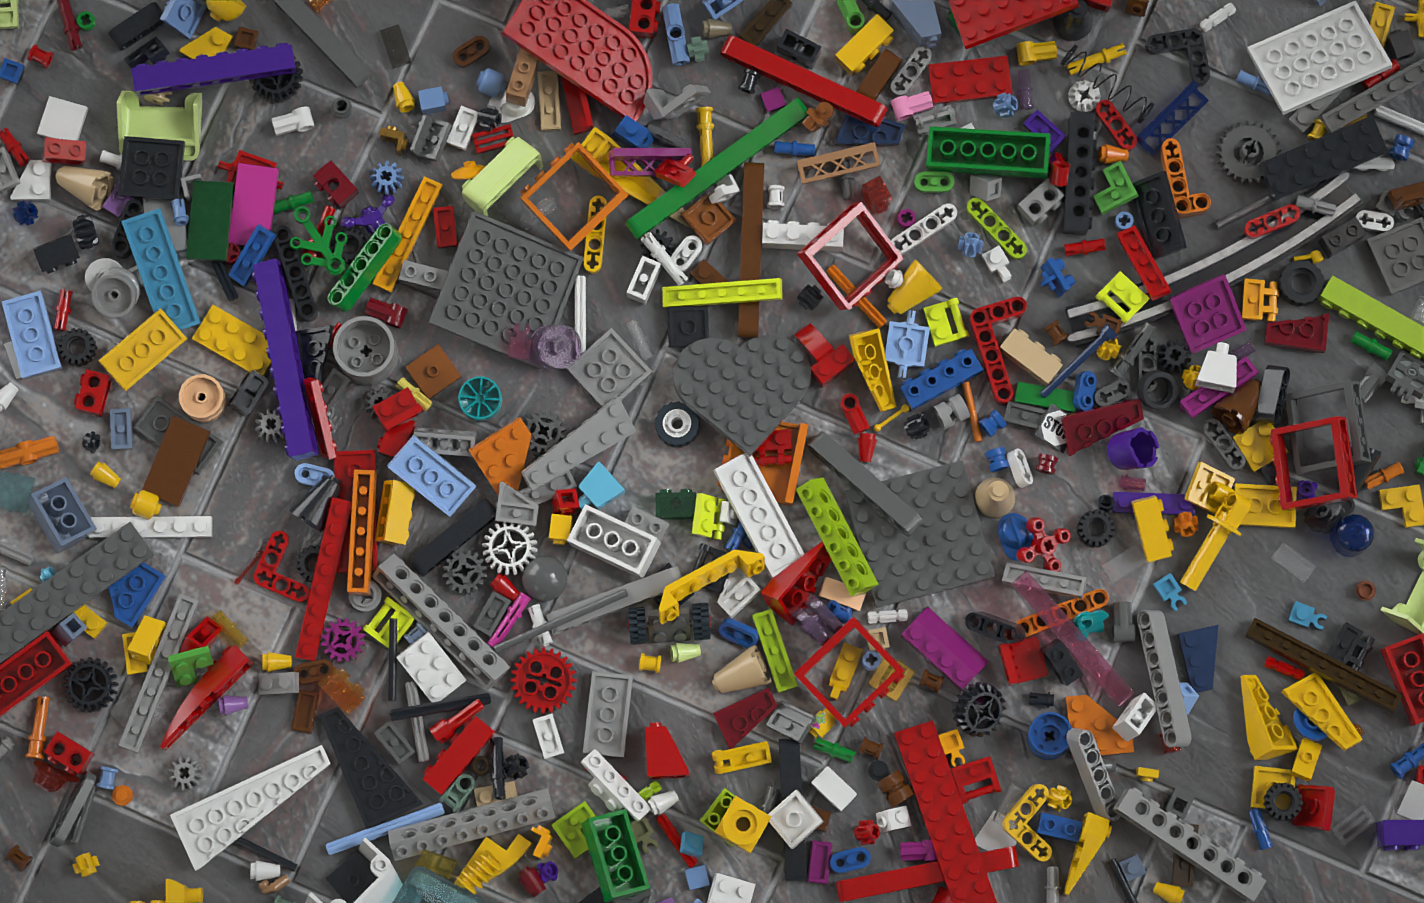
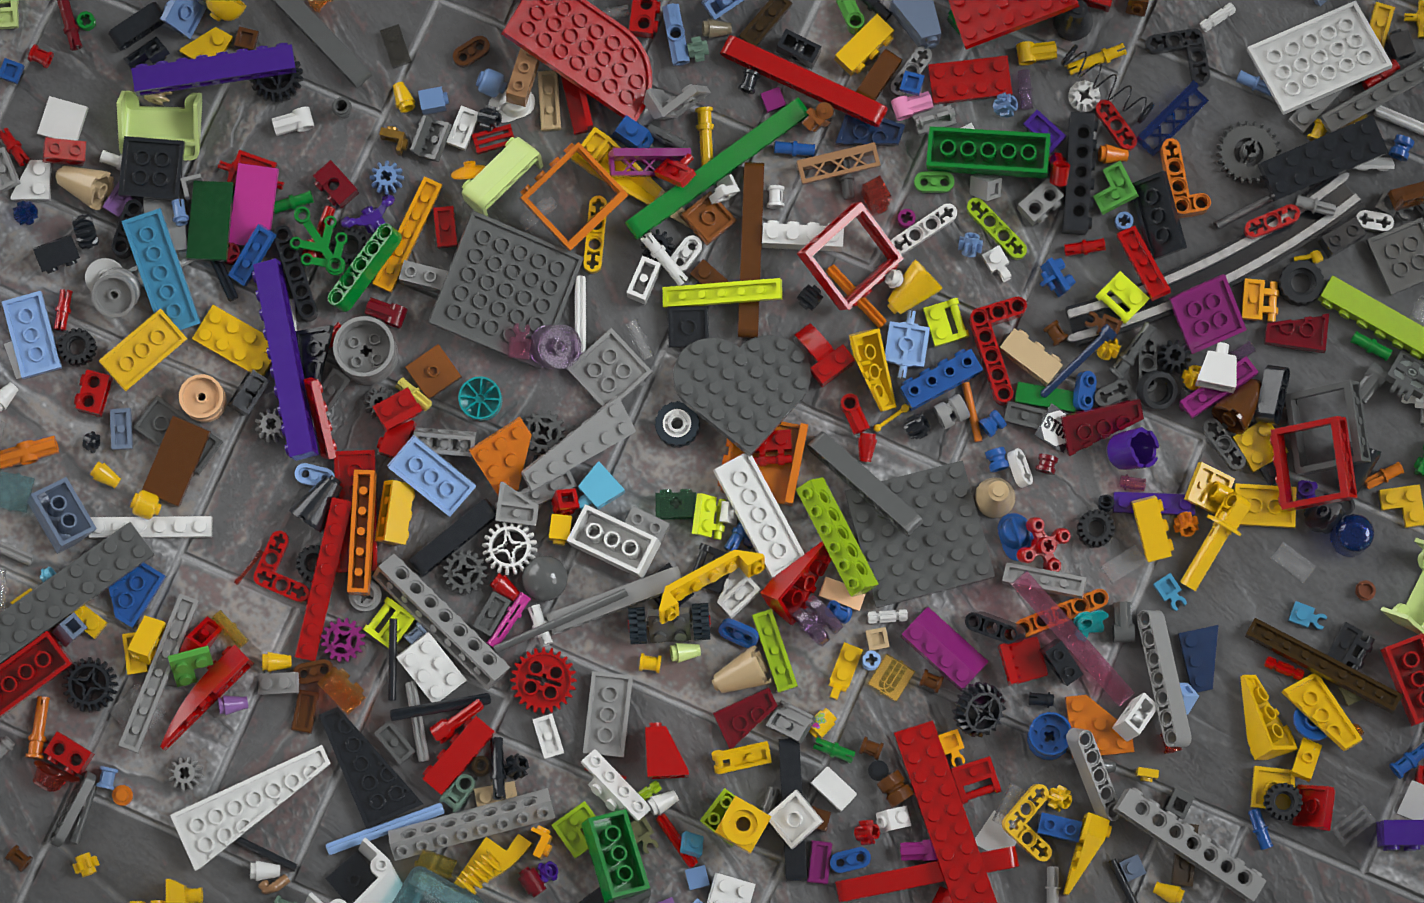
(868, 703): red window -> none
(912, 83): none -> blue plate

